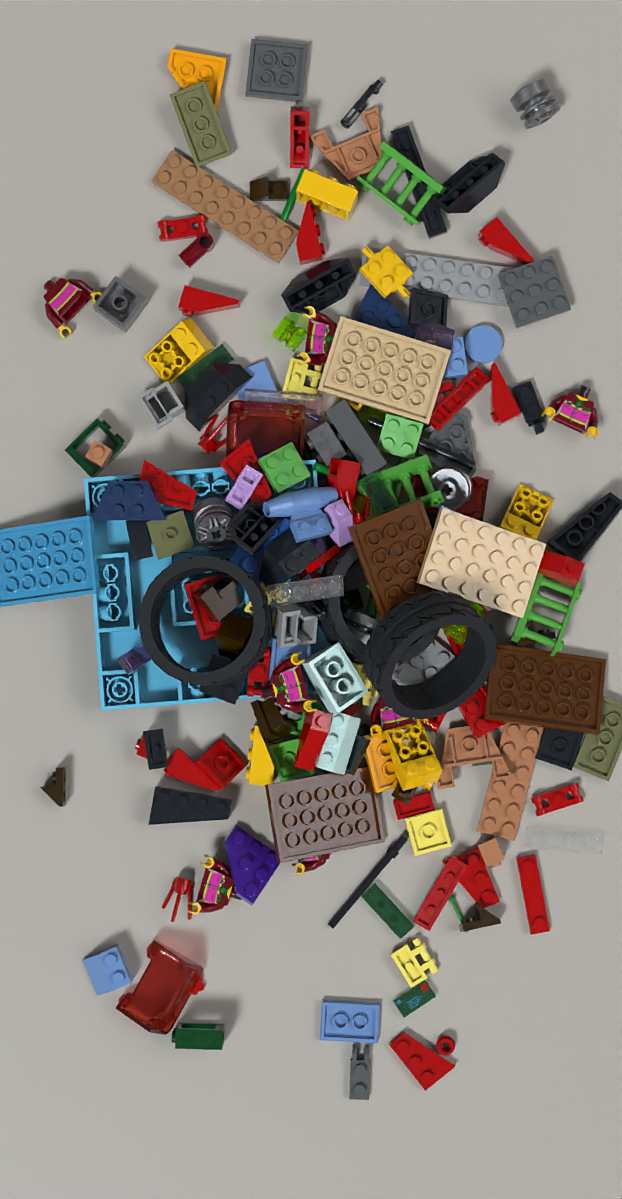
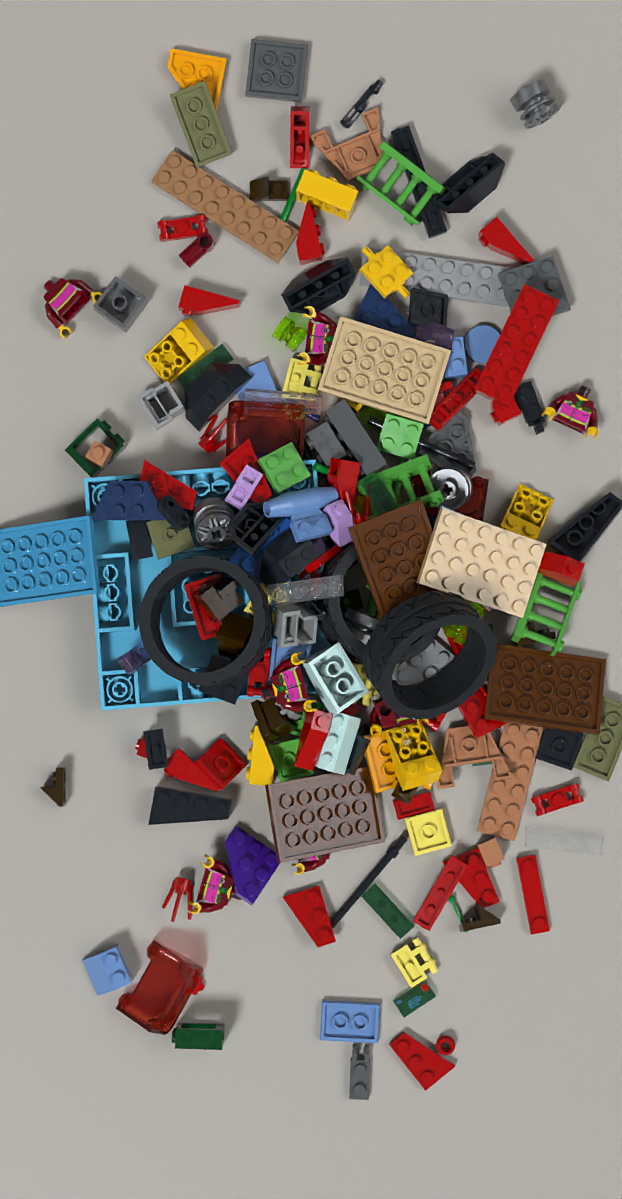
(174, 514): none -> black plate
(312, 914): none -> red wing
(385, 714): none -> dark red leg
(516, 346): none -> red brick

